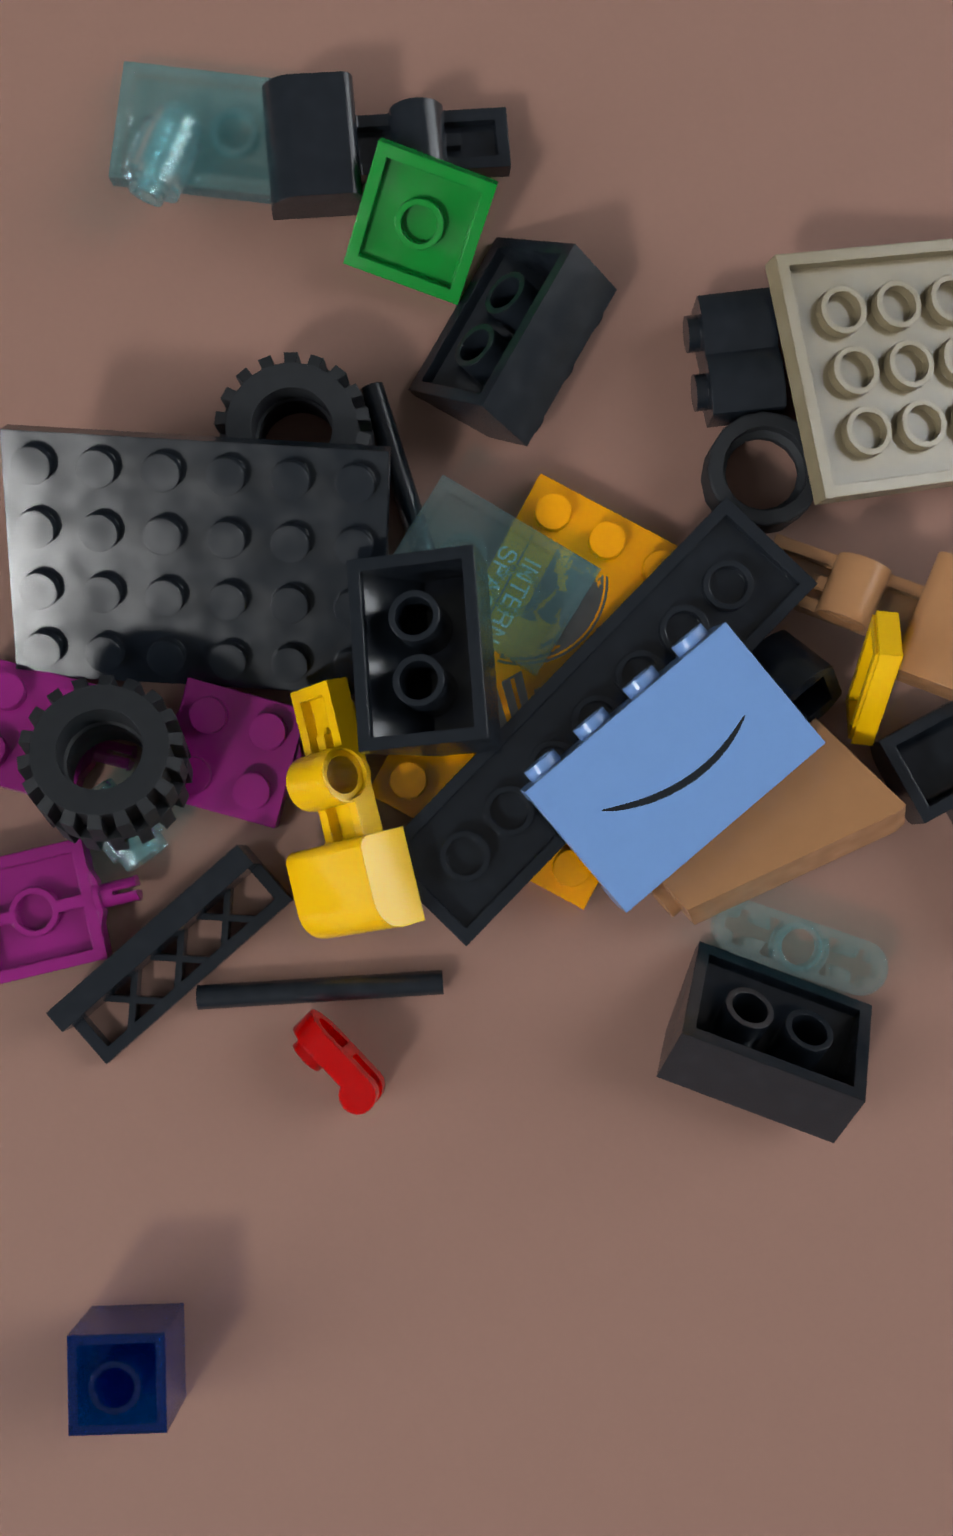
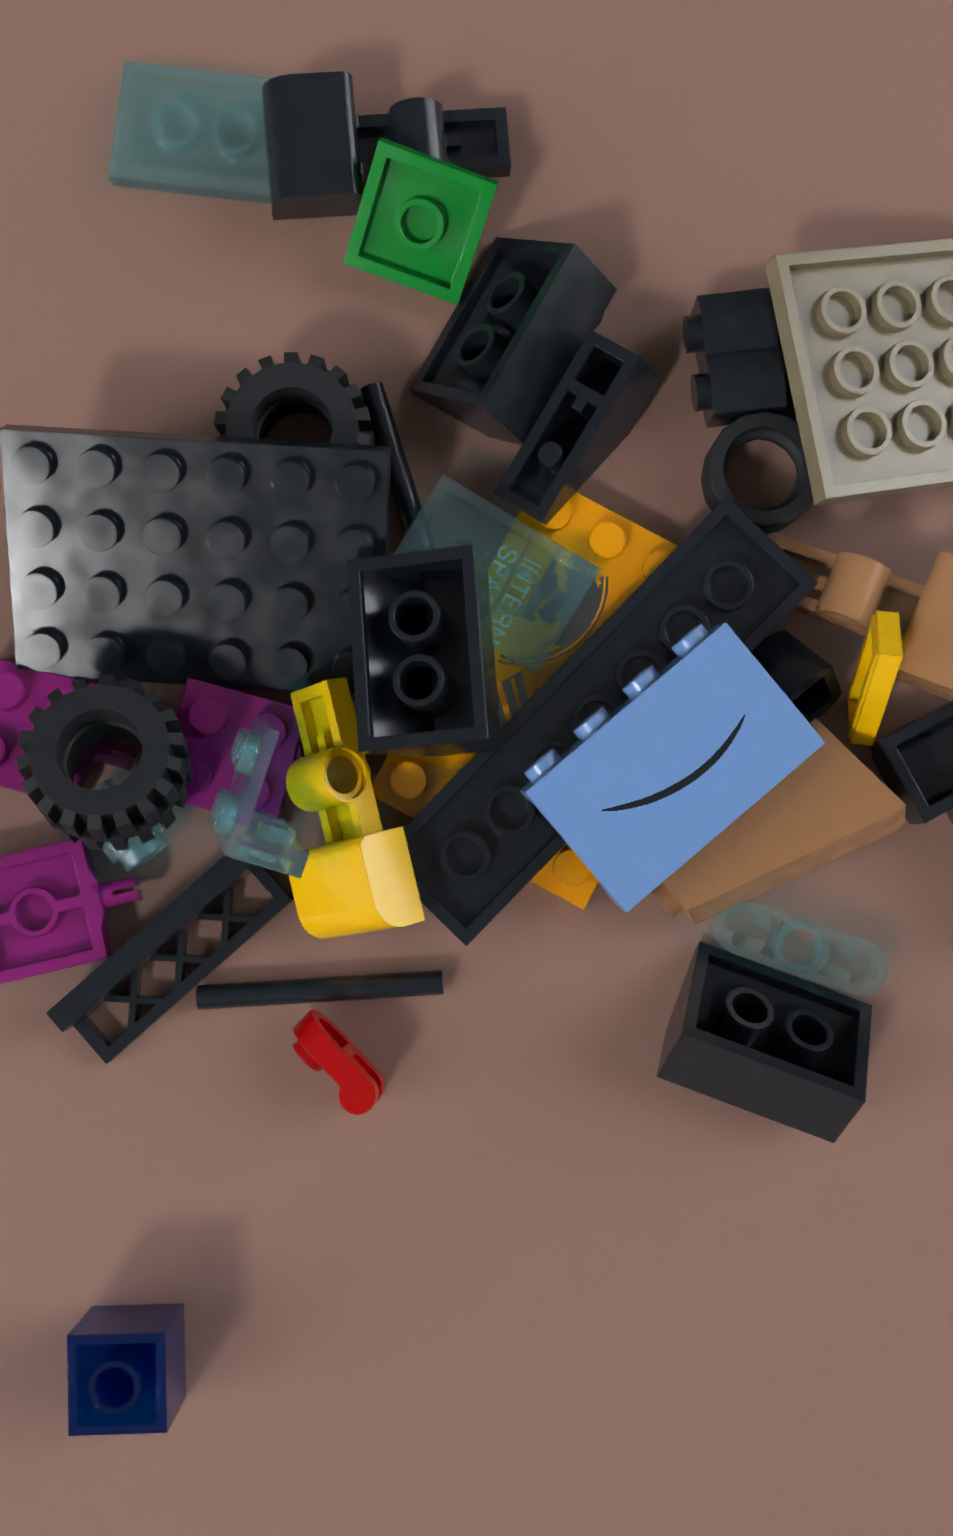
(162, 156): clear light blue brick -> none
(247, 832): none -> clear light blue bracket
(579, 426): none -> black slope

